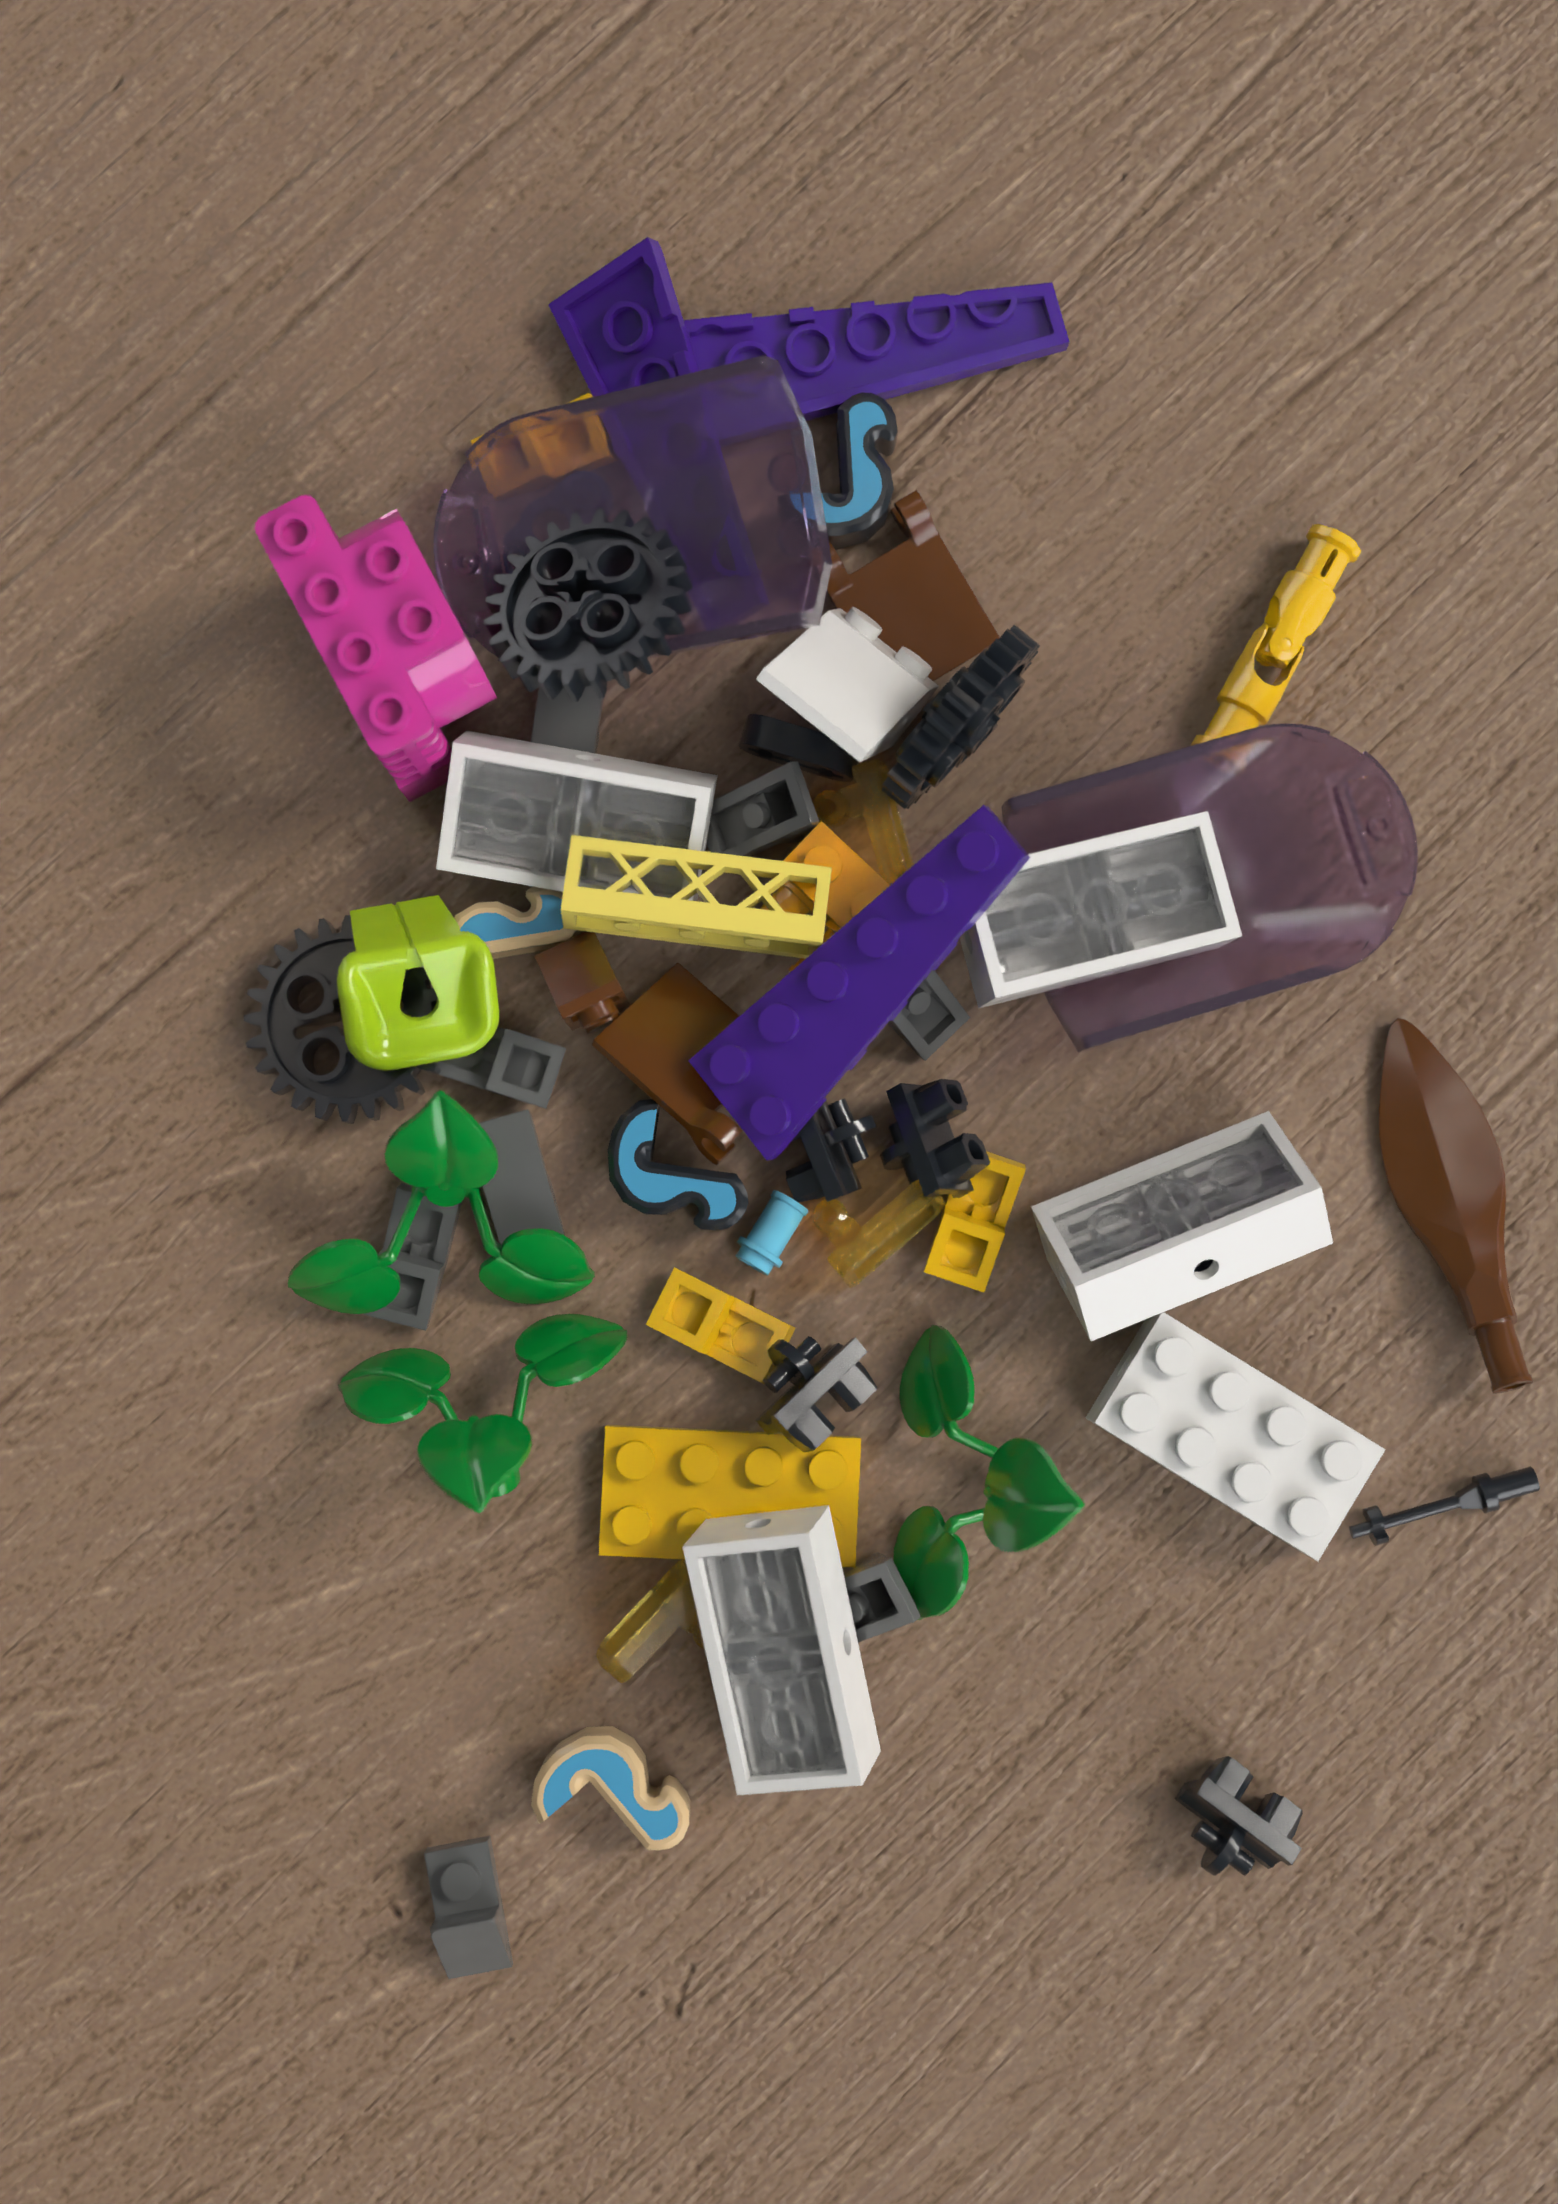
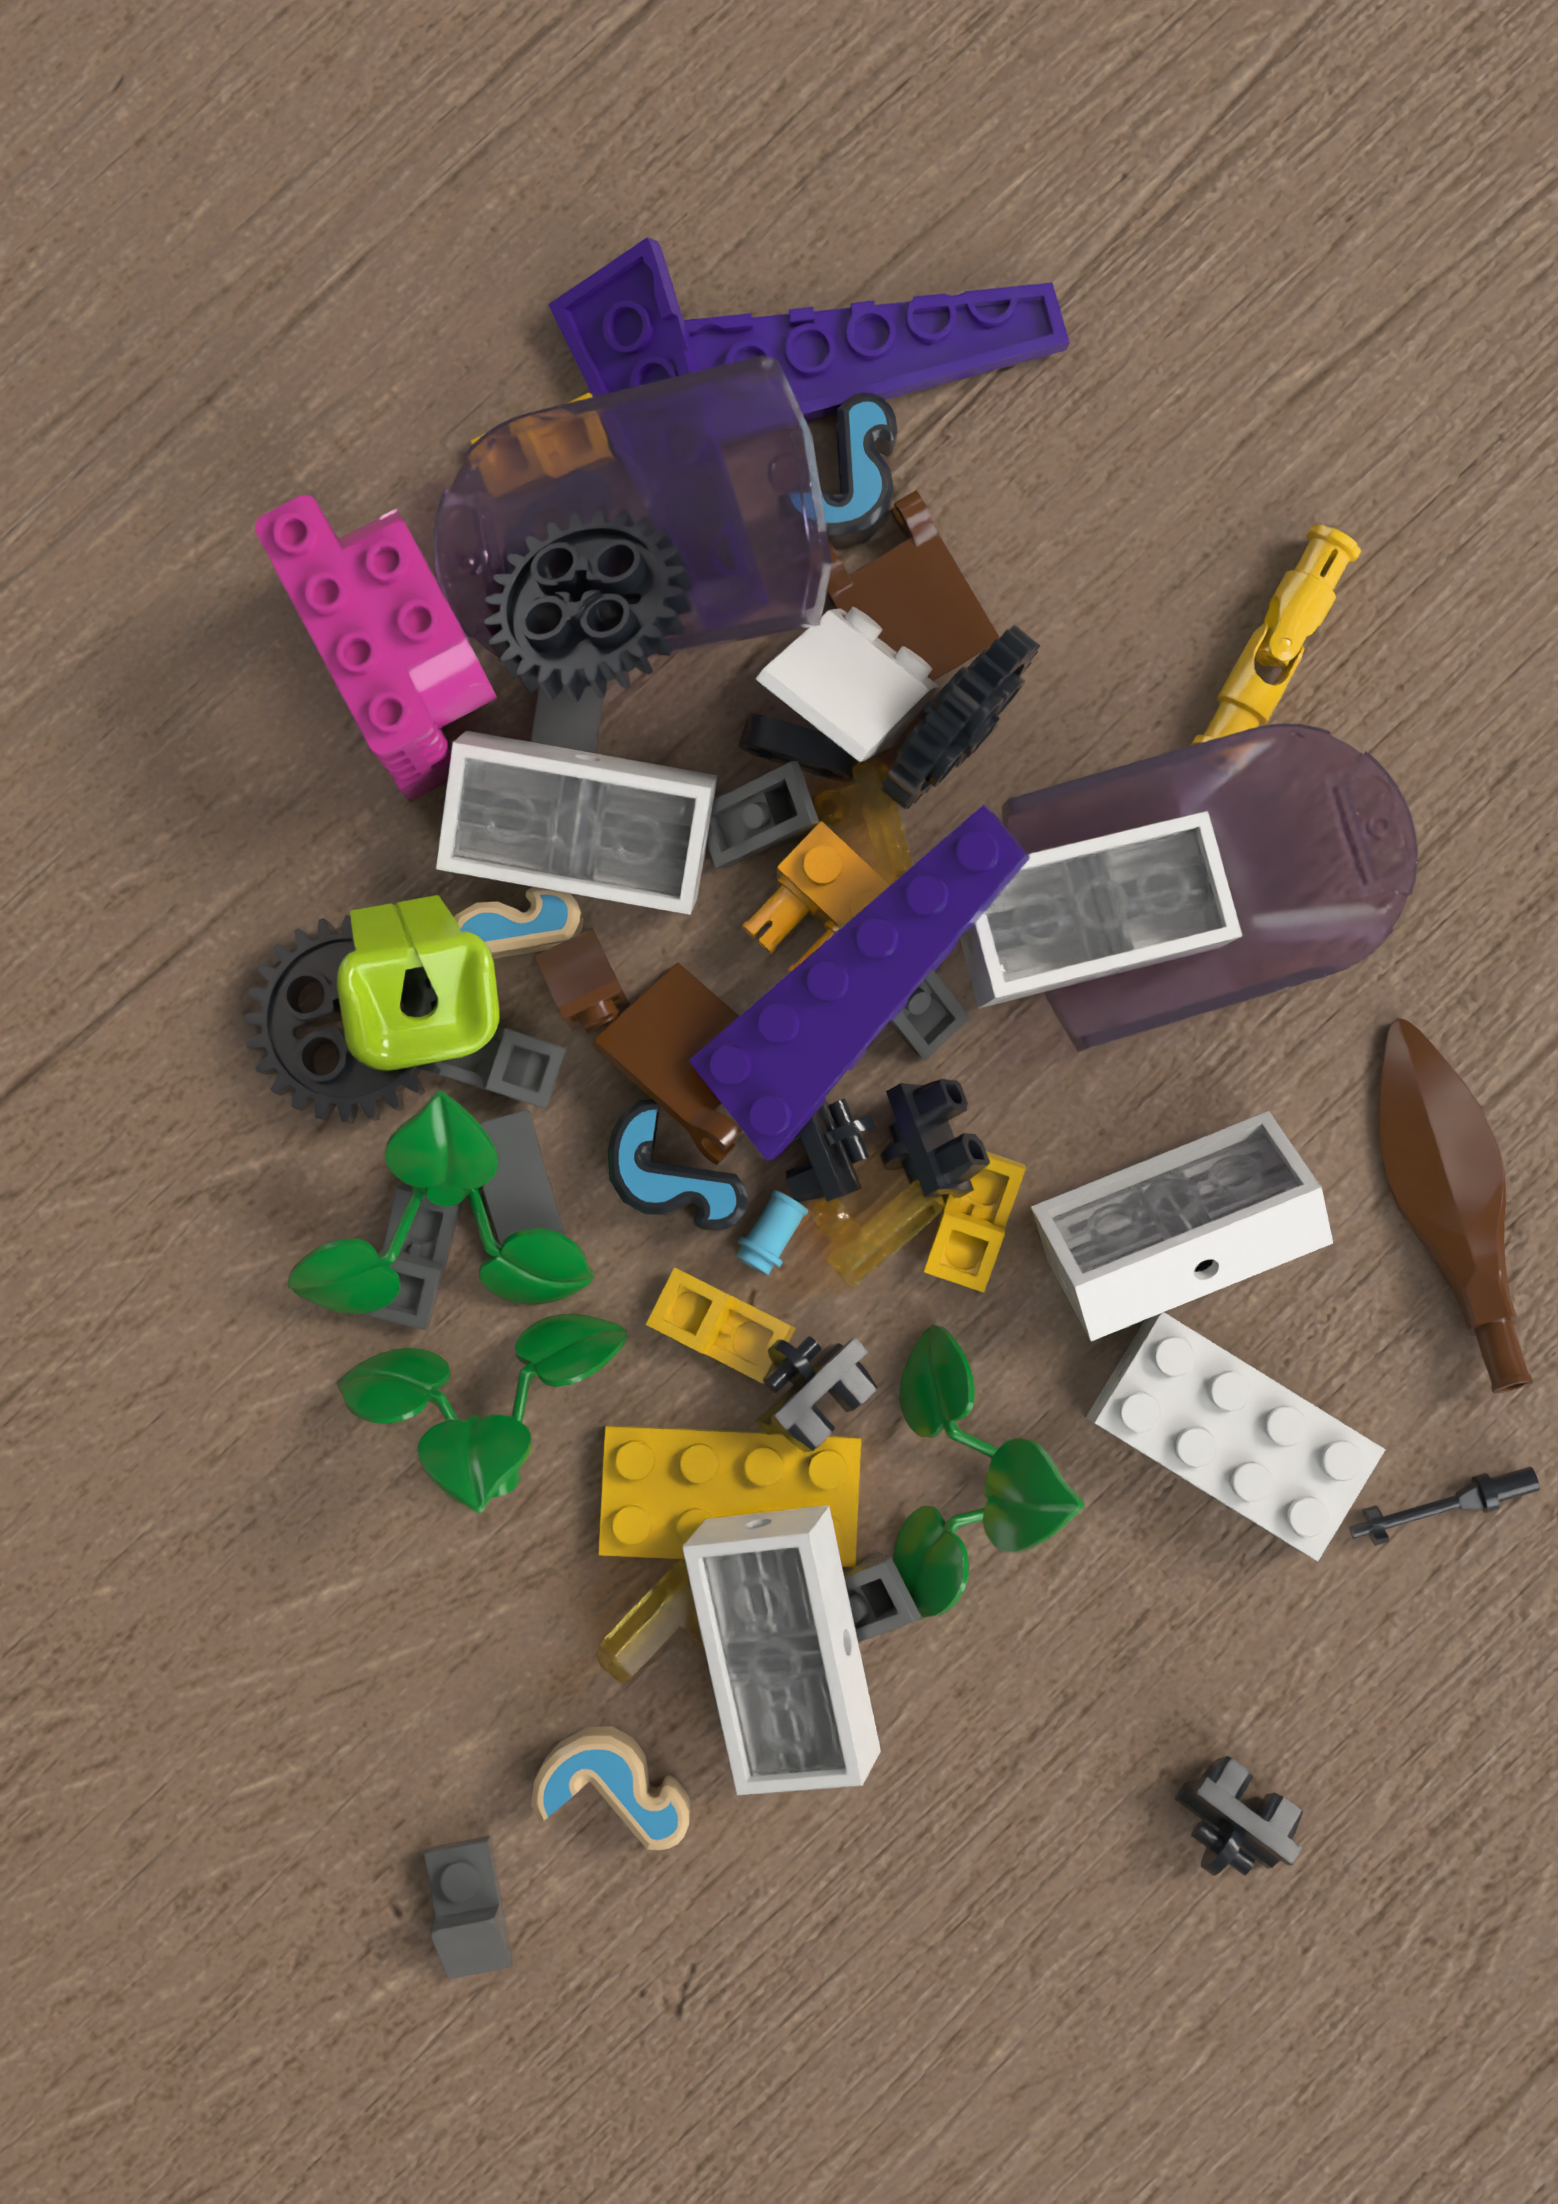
(694, 921): light yellow fence -> none

